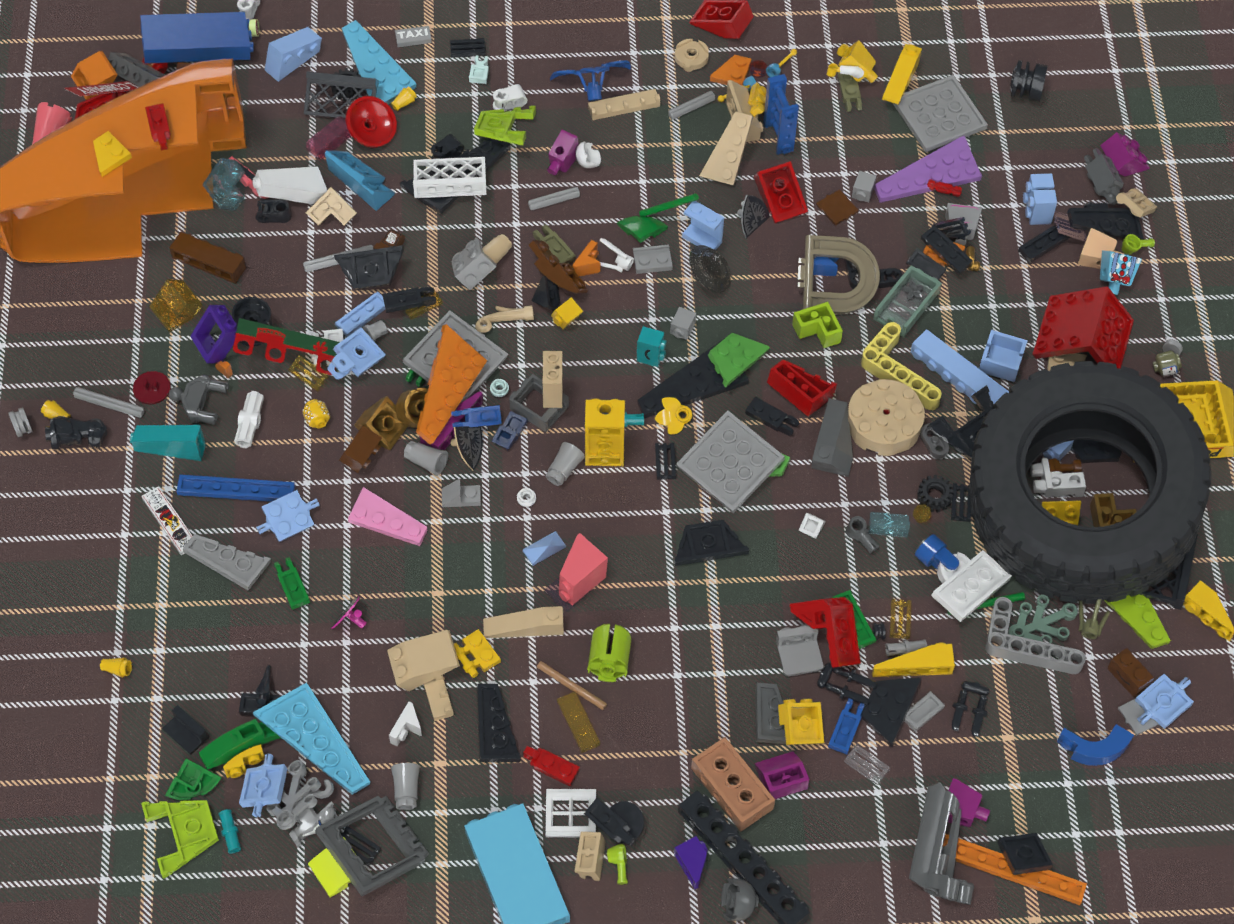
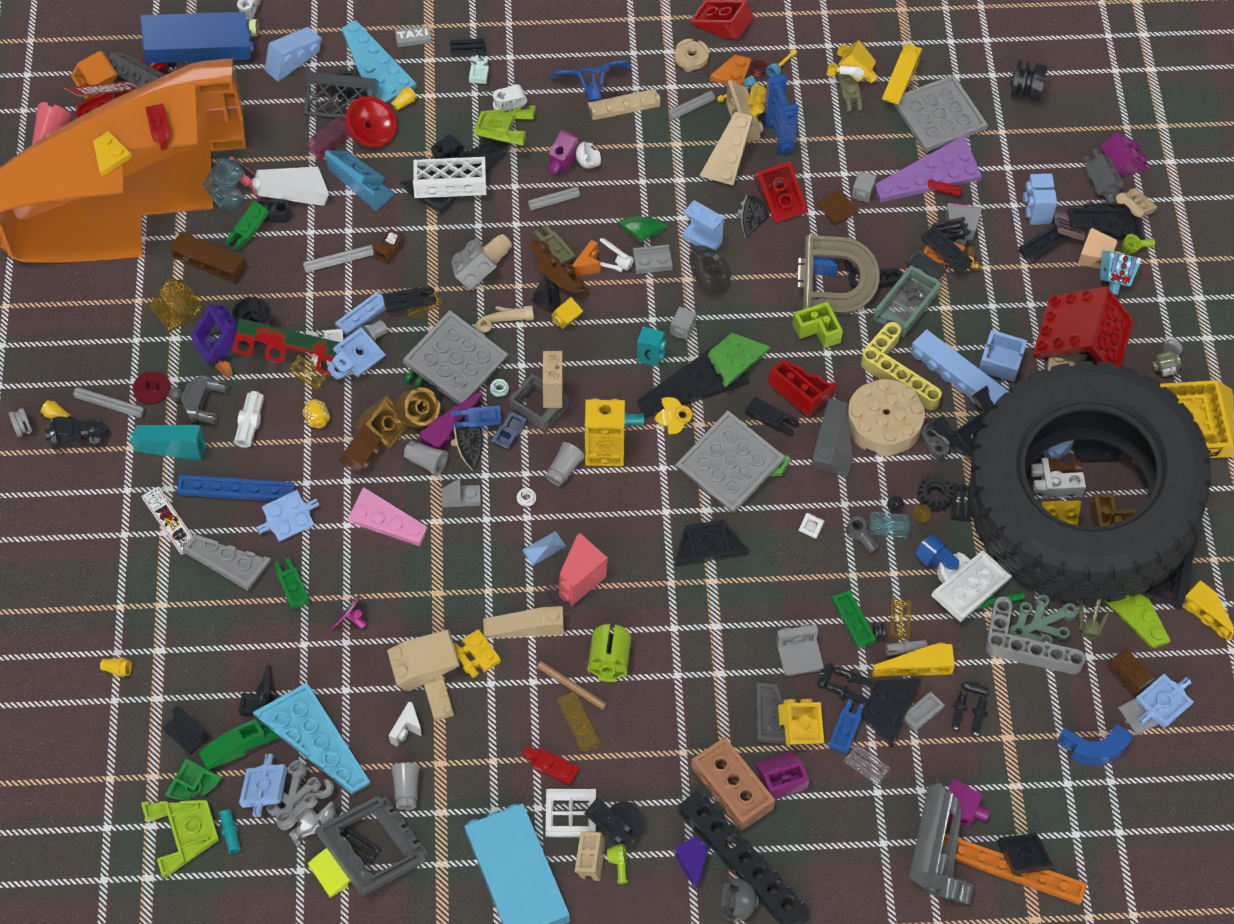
(236, 766): yellow slope -> none
(248, 225): none -> green hinge
(330, 203): tan plate -> none
(370, 267): black wing -> none
(449, 380): orange wing -> none
(494, 729): black wing -> none
(665, 447): black tile -> none
(668, 205): green bar -> none
(839, 623): red bracket -> none
(893, 501): none -> black hinge

